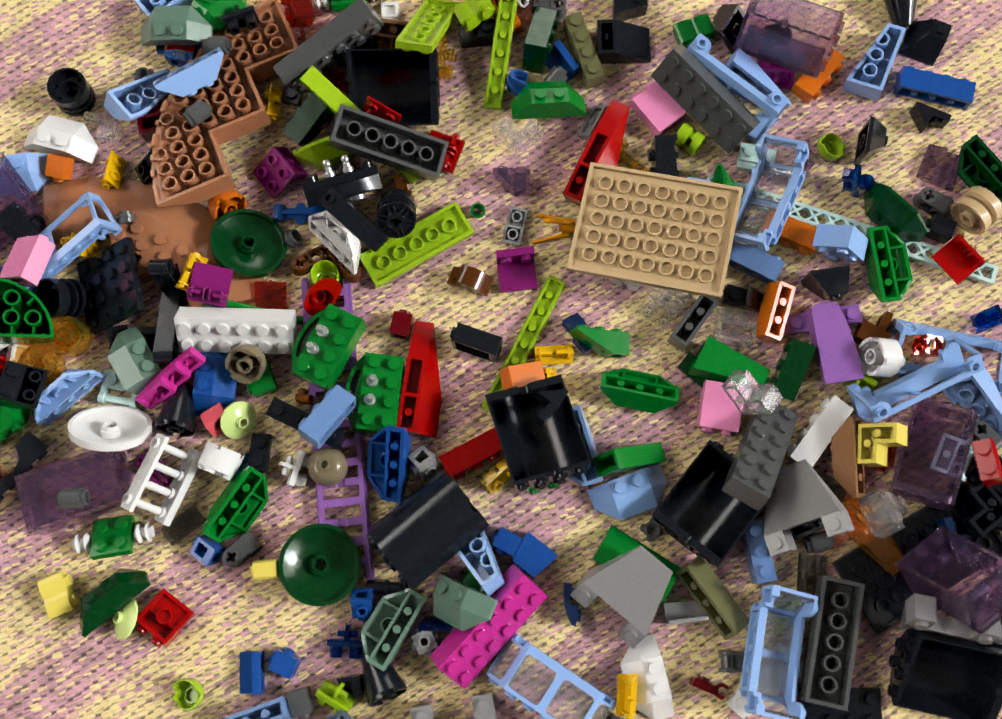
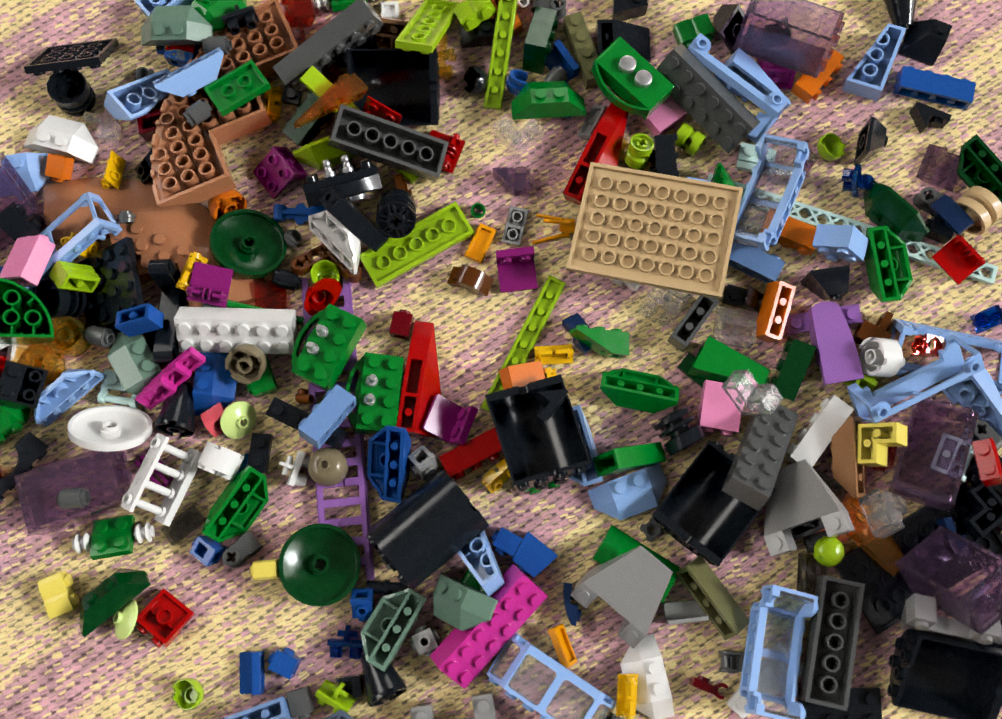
(71, 56): none -> black plate
(74, 277): none -> lime brick
(99, 336): none -> dark grey brick
(139, 320): none -> blue brick
(237, 87): none -> green plate
(285, 279): none -> black brick
(344, 91): none -> clear orange wedge
(434, 624): clear blue piece -> none
(449, 421): none -> magenta bracket
(476, 80): none -> black hair
(476, 342): black window -> none
(480, 243): none -> light orange tile
(562, 645): none -> light orange tile
(630, 79): none -> green piece
(639, 151): none -> lime wheel
(679, 431): none -> black wheel
(757, 554): medium blue brick -> none
(828, 551): none -> lime hair
(952, 214): none -> dark blue slope

